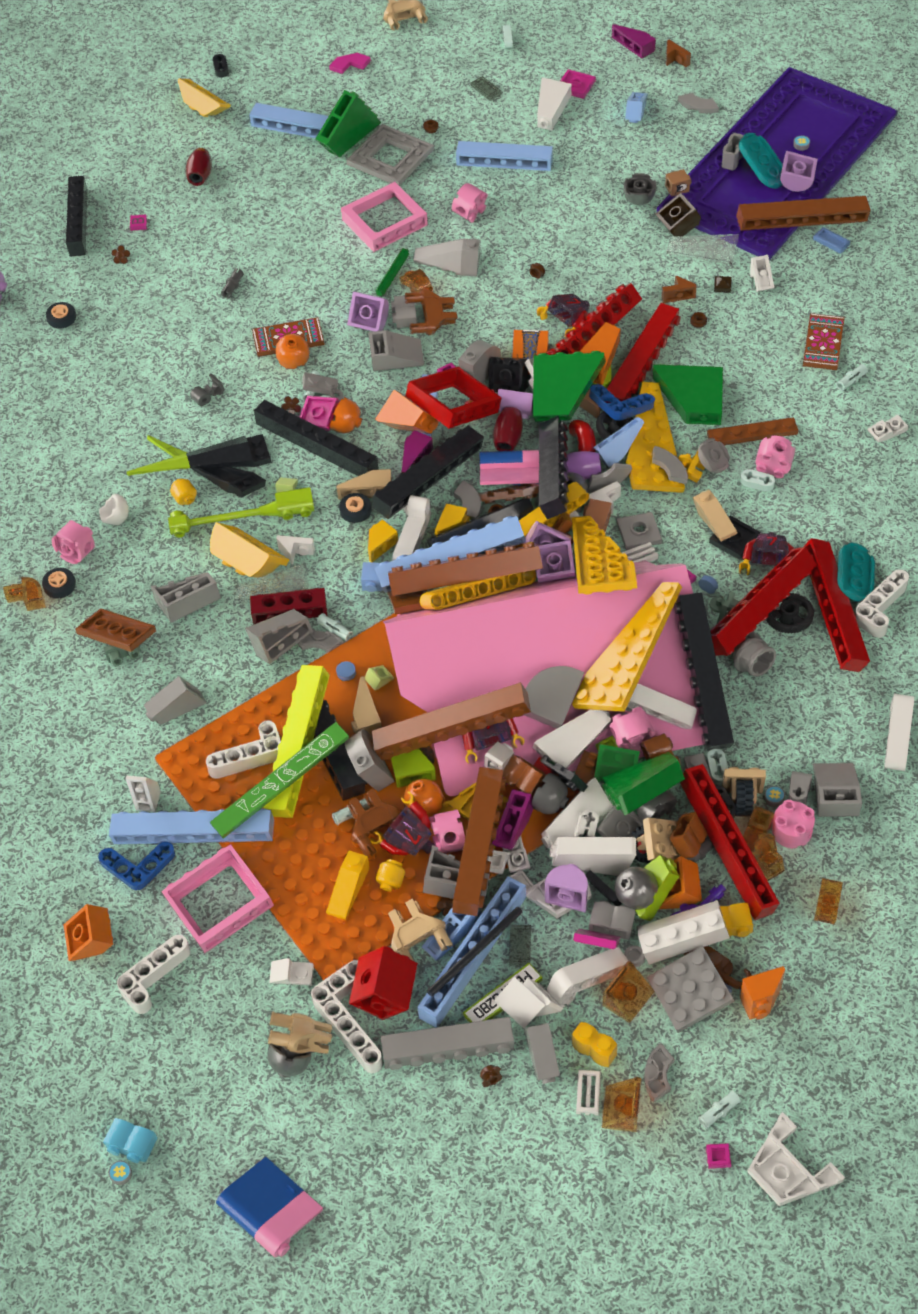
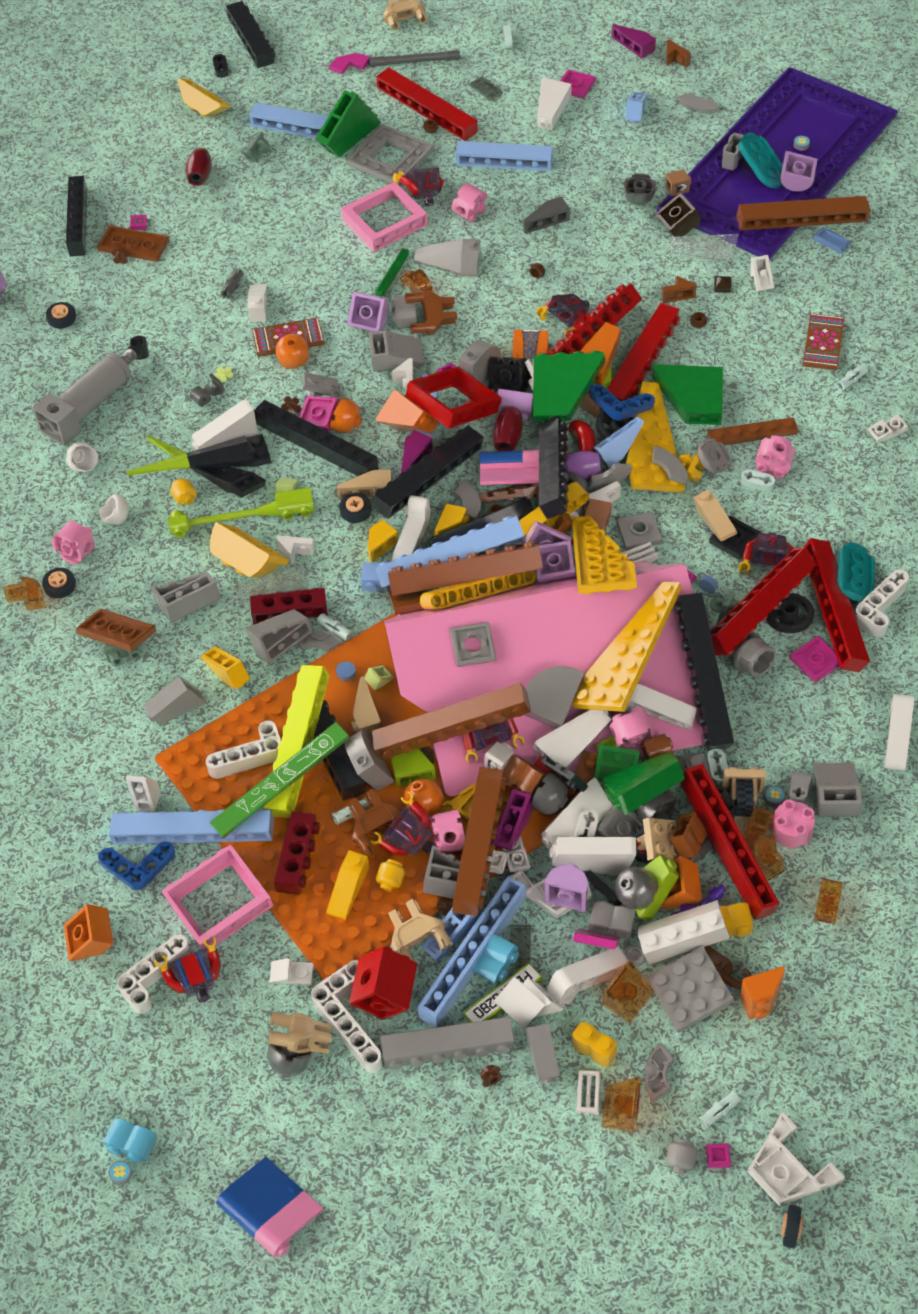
(61, 415): none -> light grey piece
(81, 457): none -> white hair
(139, 243): none -> dark orange tile
(193, 973): none -> torso
(223, 374): none -> yellowish green plant
(226, 667): none -> yellow slope
(232, 424): none -> white slope
(250, 34): none -> black brick
(257, 146): none -> sand green hips
(257, 303): none -> white slope
(299, 824): none -> dark red brick
(381, 60): none -> dark grey piece
(403, 373): none -> white slope
(422, 183): none -> torso
(427, 104): none -> red brick
(468, 957): black piece -> none
(483, 634): none -> light grey piece
(496, 959): none -> medium azure brick
(547, 215): none -> dark grey slope
(681, 1156): none -> light grey head
(792, 1226): none -> black wheel
(815, 659): none -> dark pink tile

